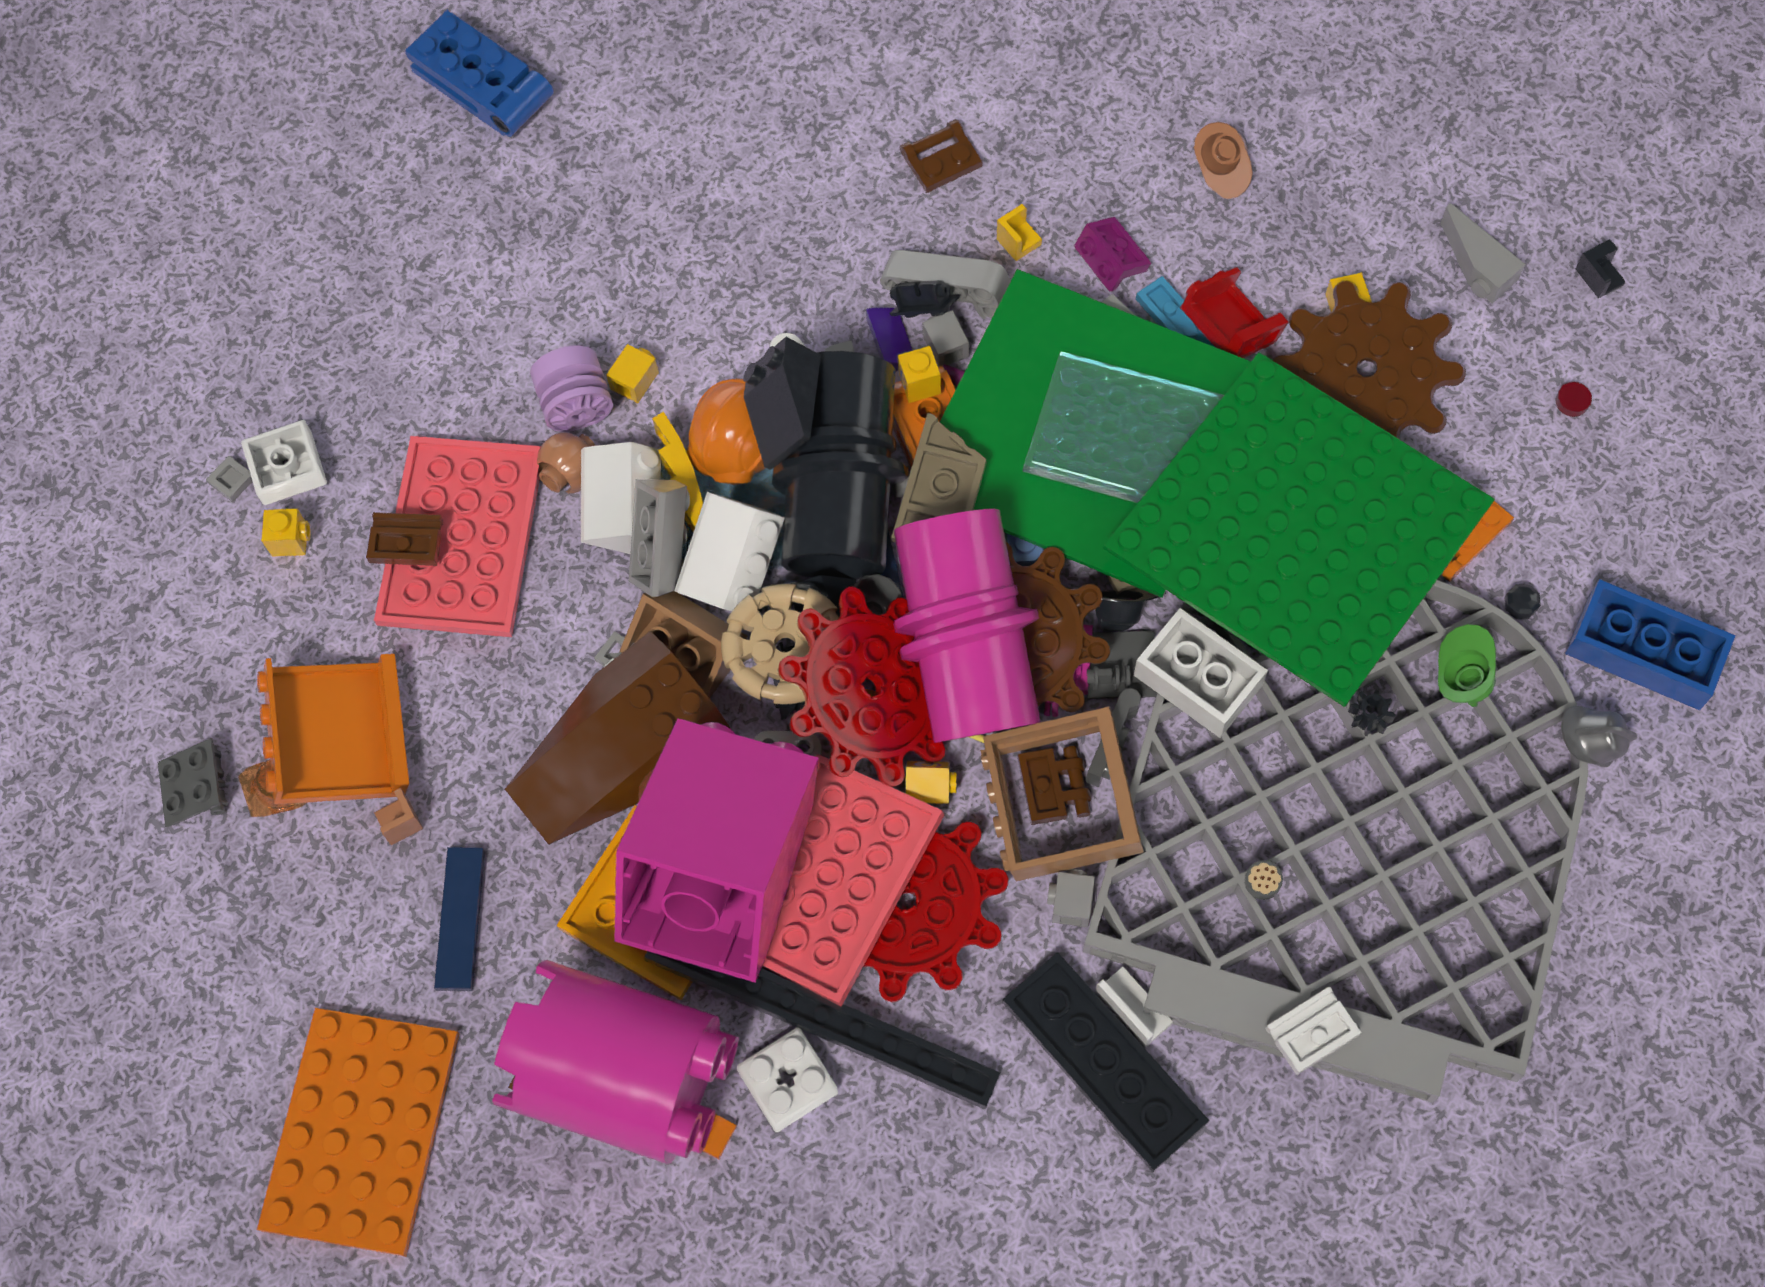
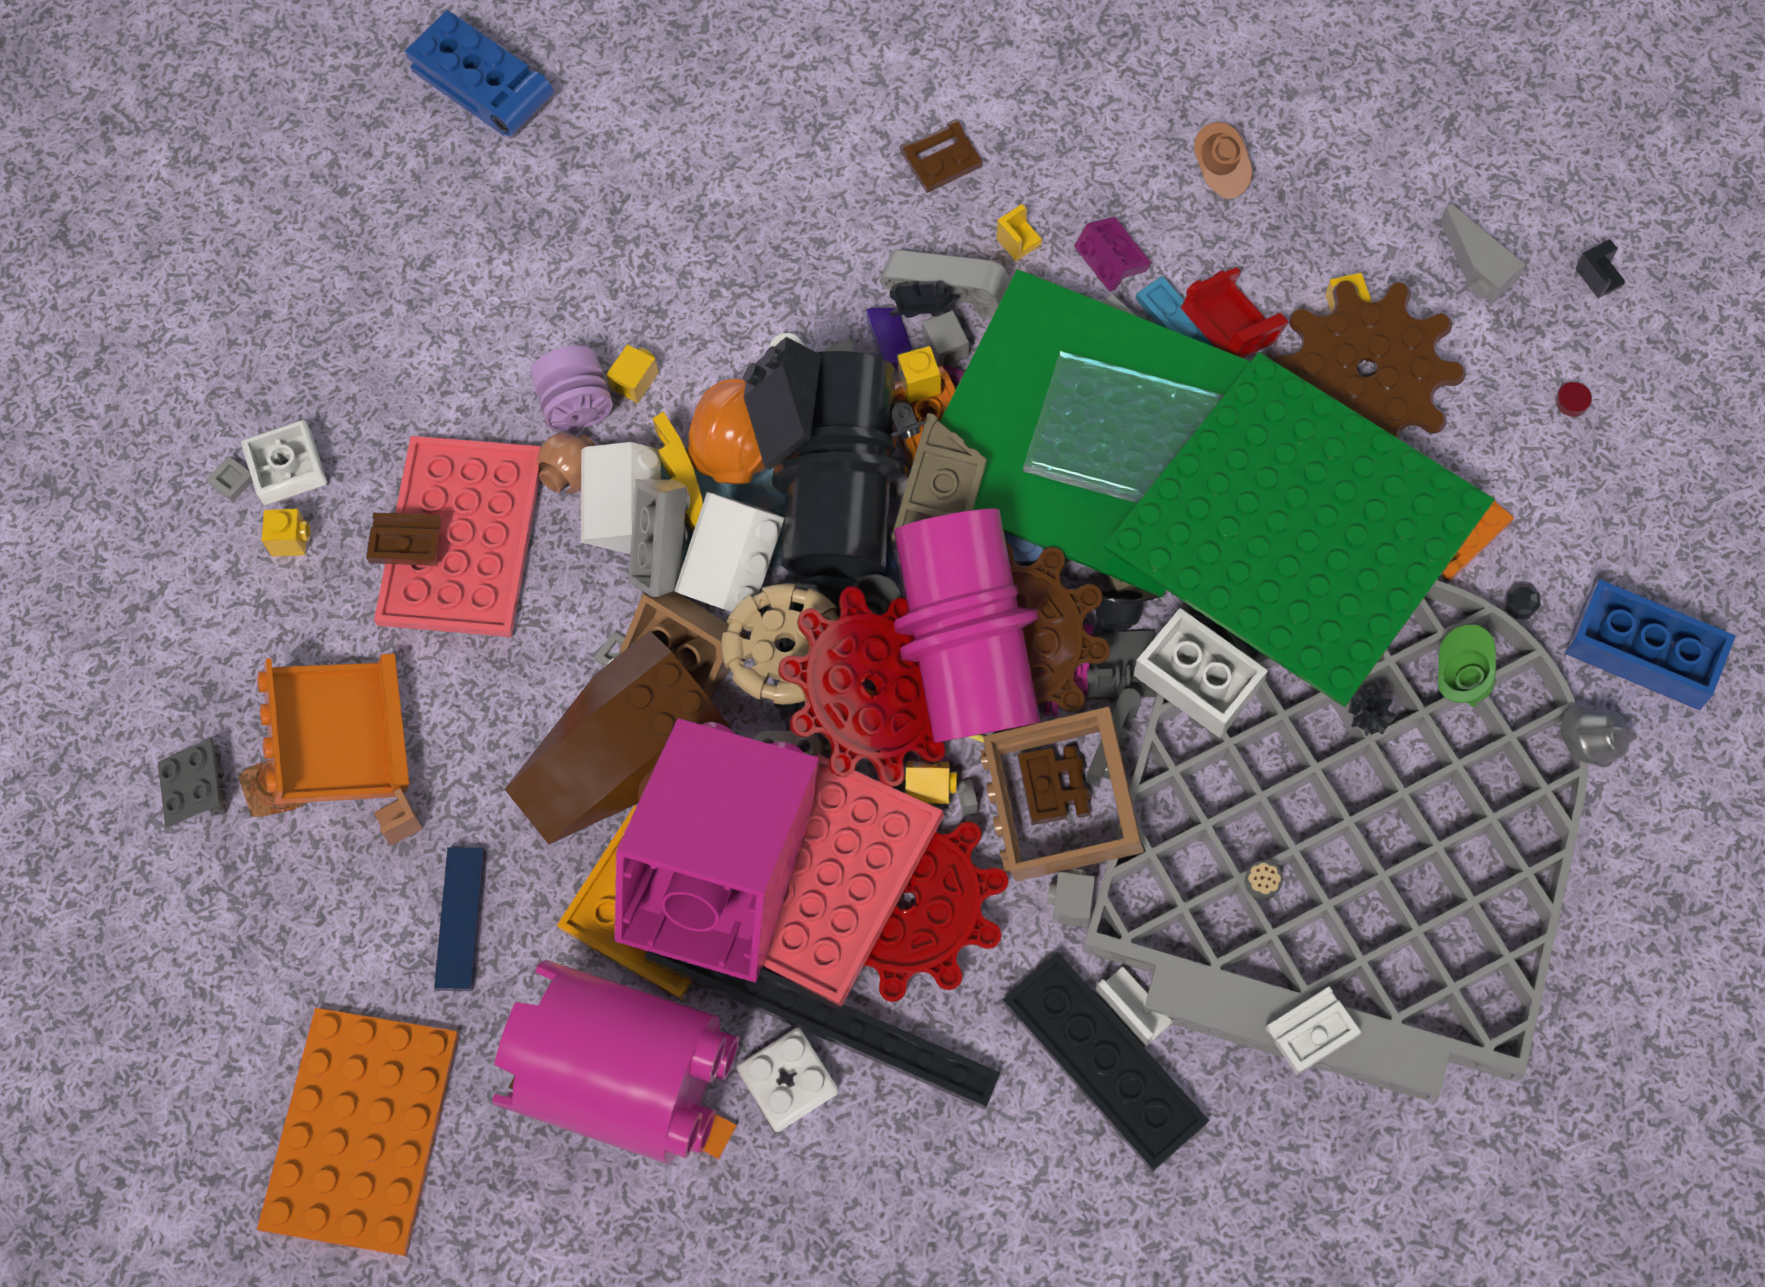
(905, 420): none -> black hinge
(967, 797): none -> light grey tile

